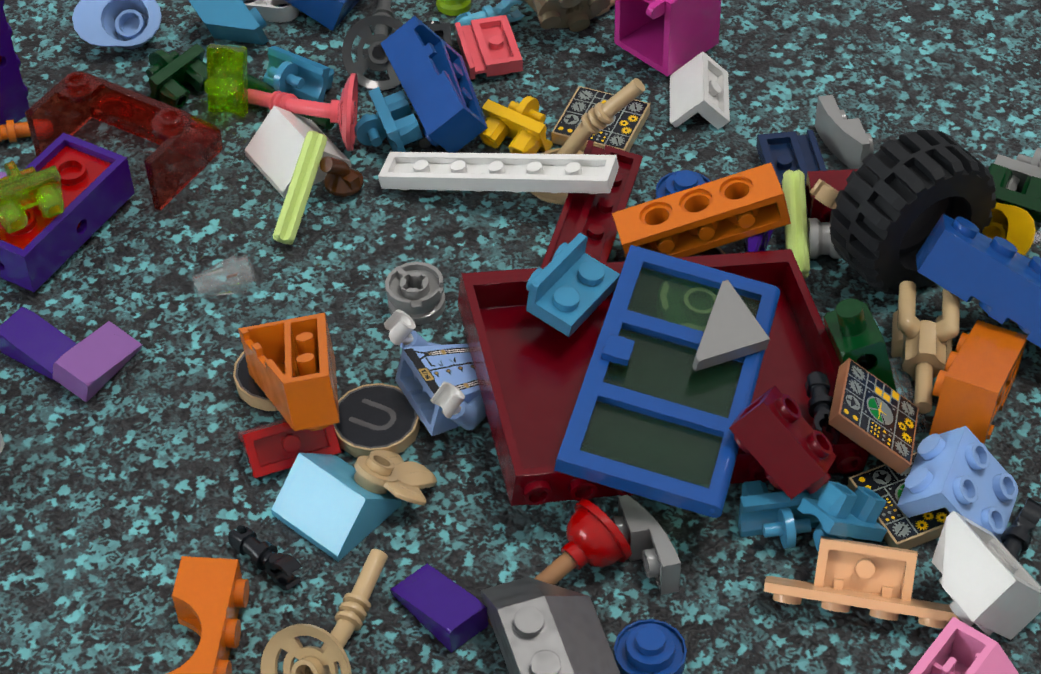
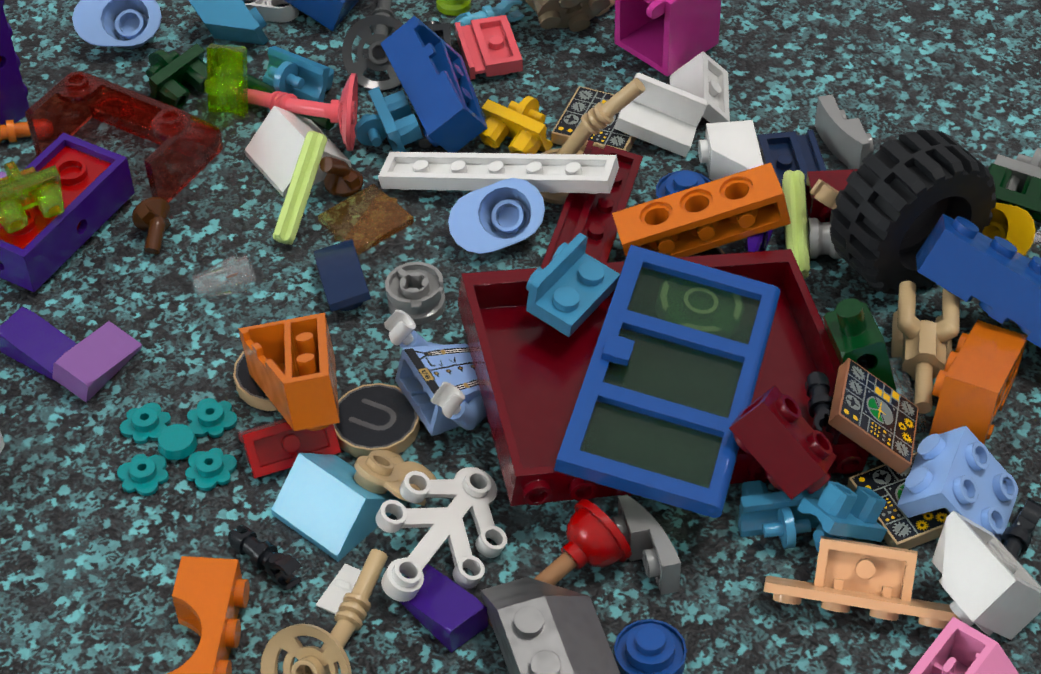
(153, 217): none -> reddish brown plate
(177, 443): none -> teal plant
(342, 276): none -> dark blue slope
(342, 584): none -> white piece
(366, 218): none -> clear orange piece
(444, 524): none -> white plant
(496, 216): none -> light blue piece
(662, 116): none -> white panel
(729, 148): none -> white slope
(729, 331): light grey tile -> none

